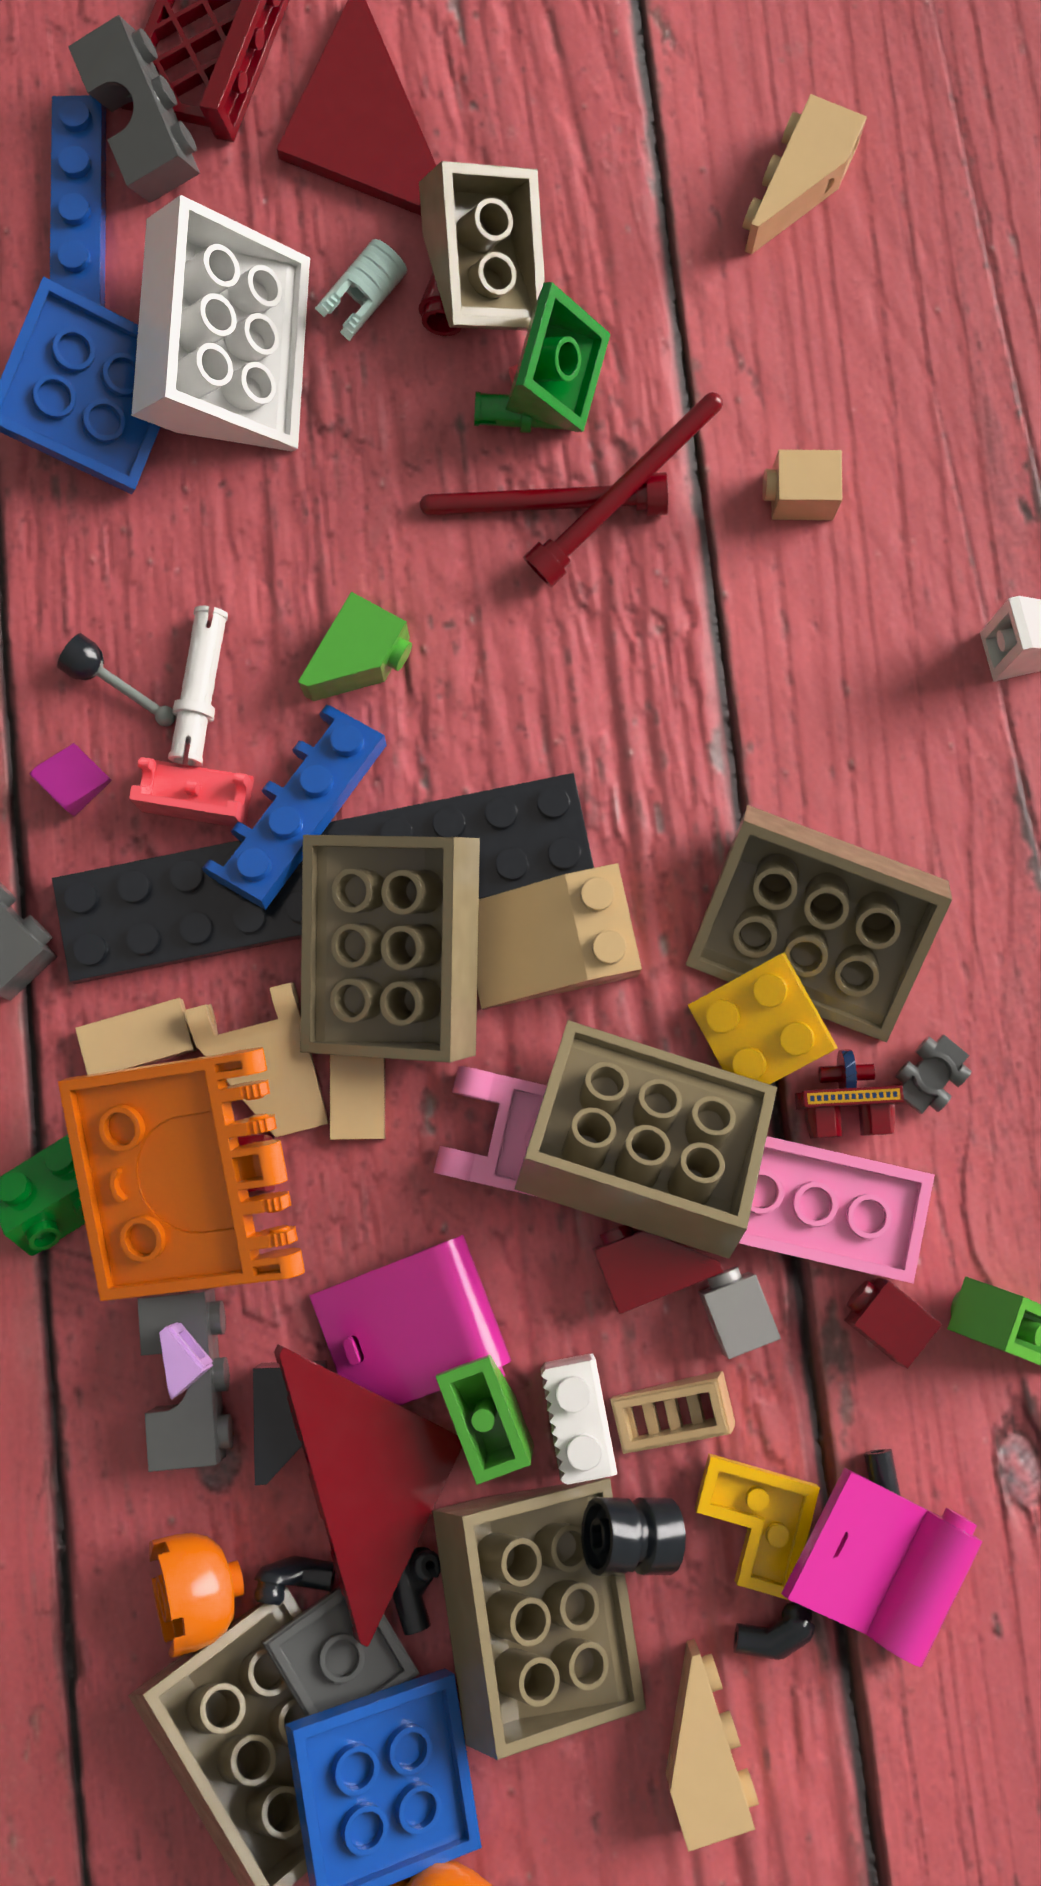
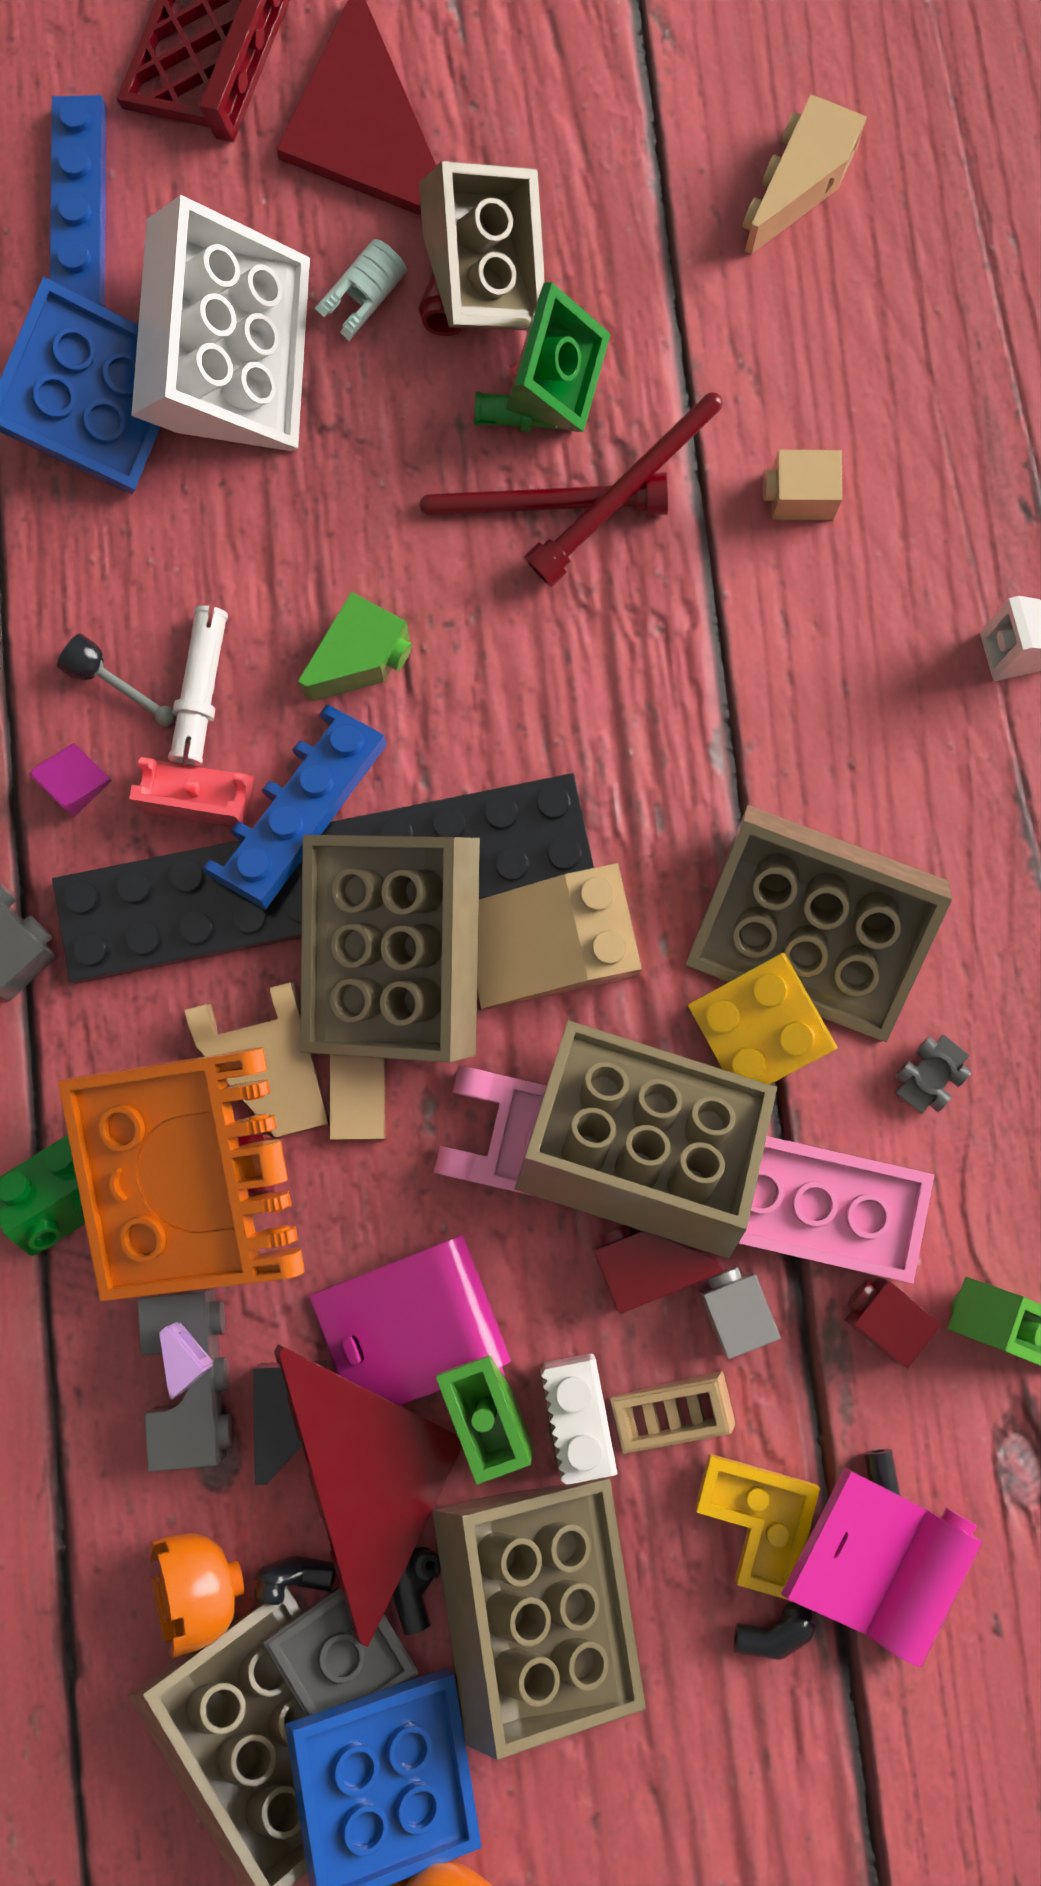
(120, 69): dark grey arch -> none
(136, 1038): tan tile -> none
(633, 1536): black wheel -> none
(700, 1769): tan slope -> none
(874, 1103): dark red hips -> none

